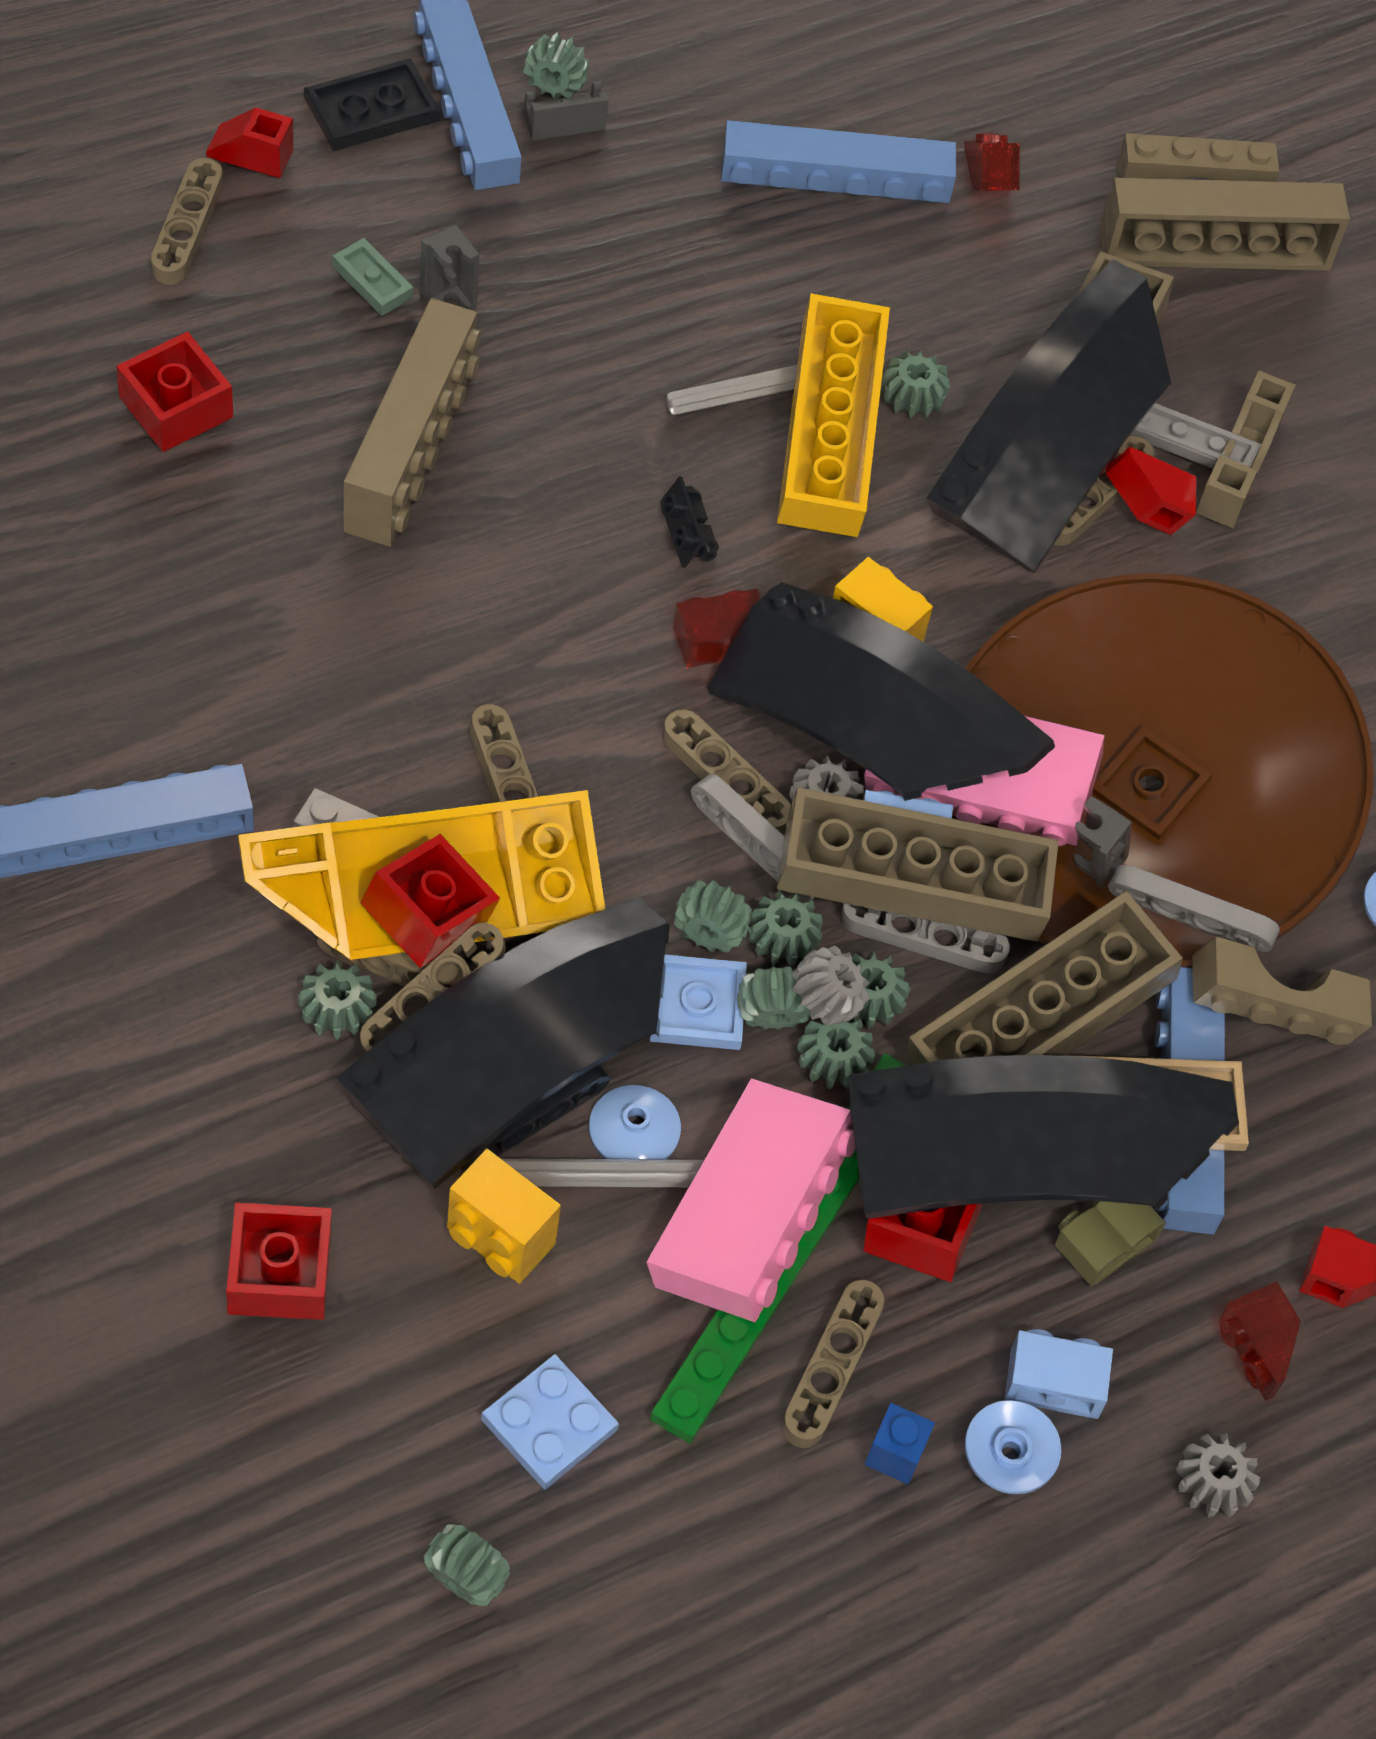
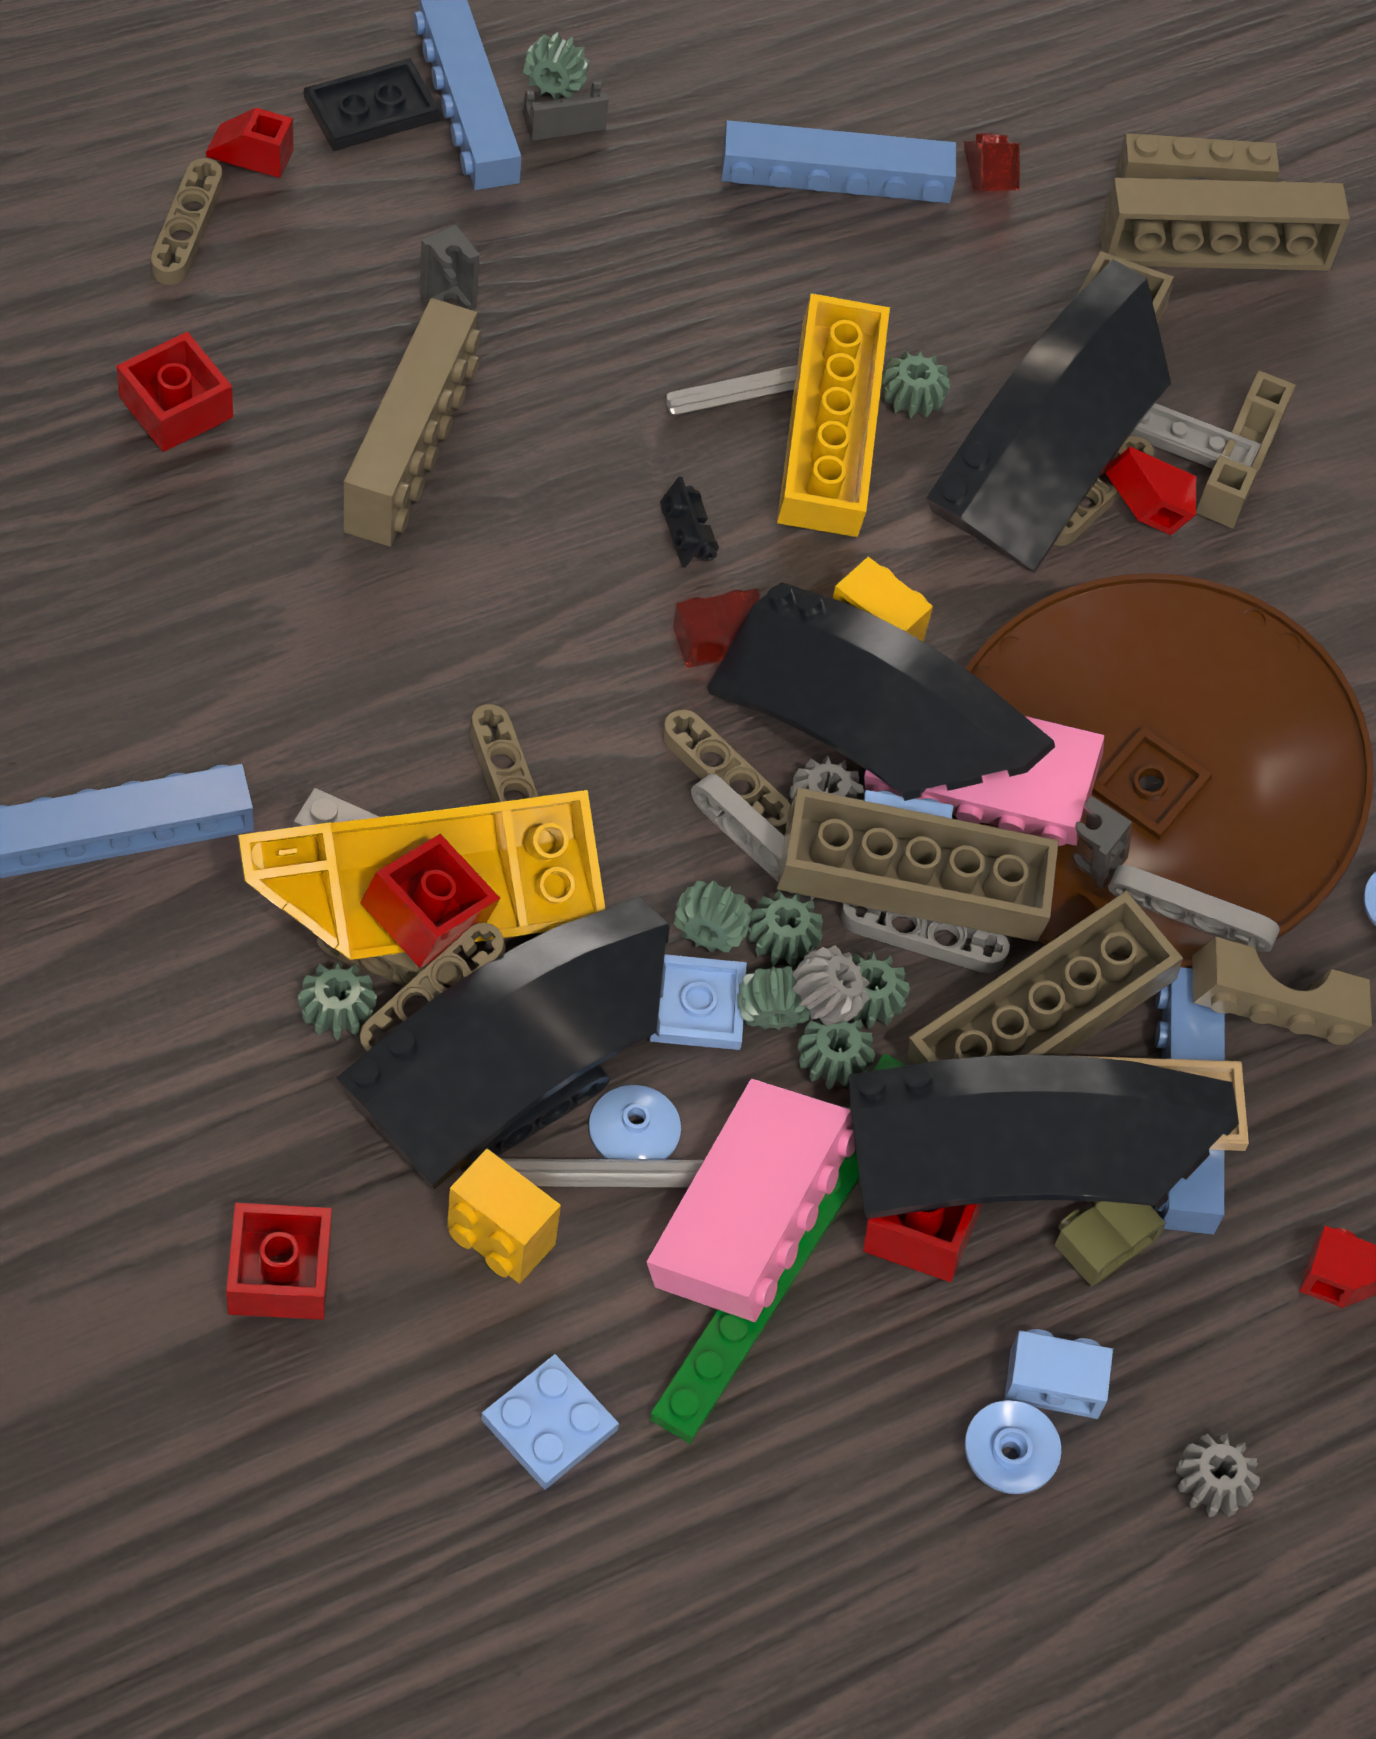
(372, 276): sand green plate -> none
(467, 1565): sand green gear -> none
(836, 1364): dark tan beam -> none
(899, 1443): blue brick -> none
(1264, 1334): clear red slope -> none

